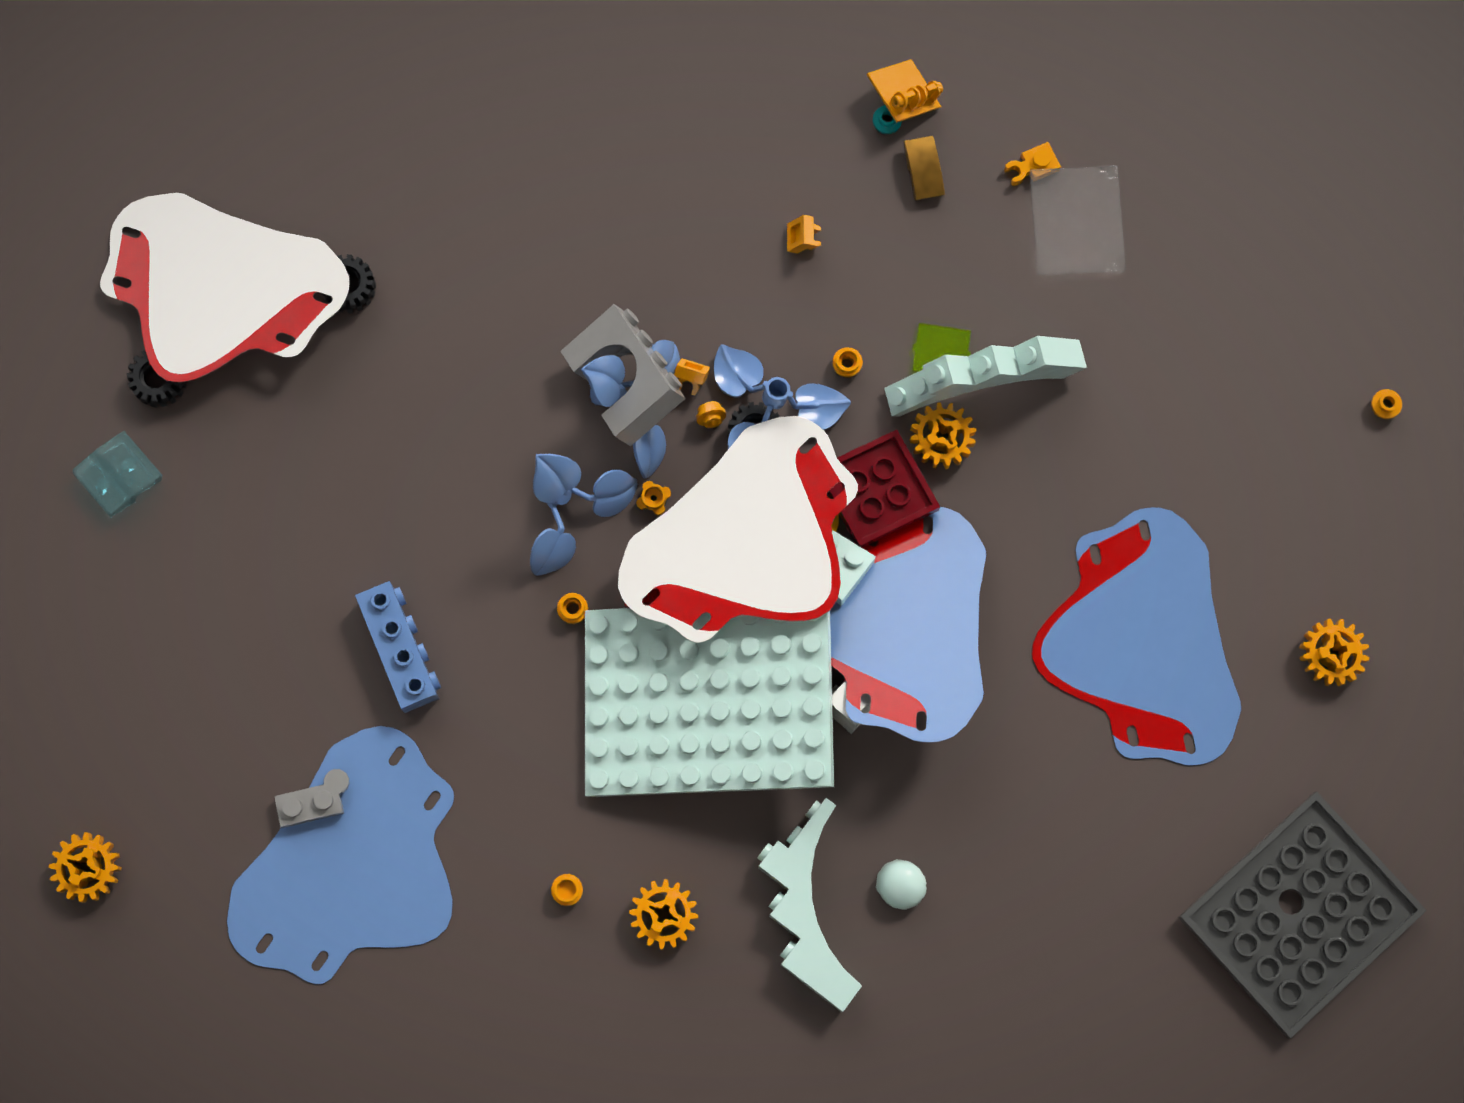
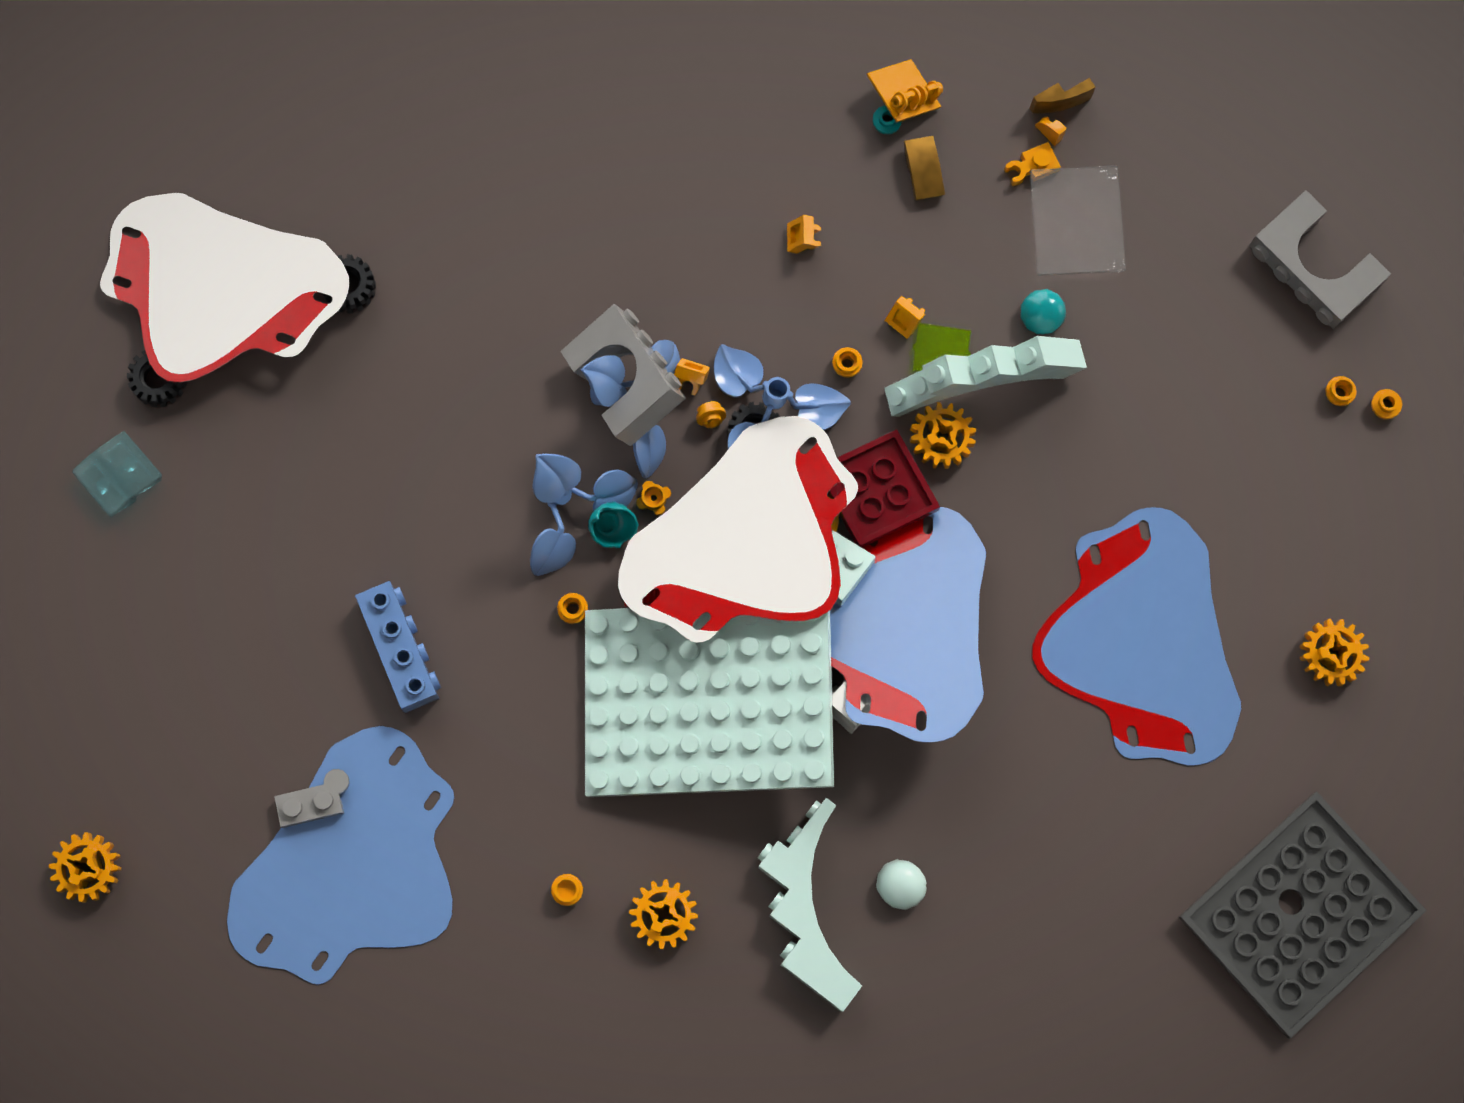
(612, 524): none -> teal hair
(905, 316): none -> light orange tile
(1043, 311): none -> teal hair
(1052, 131): none -> light orange tile
(1055, 98): none -> pearl gold slope
(1328, 298): none -> light grey arch
(1345, 384): none -> light orange plate

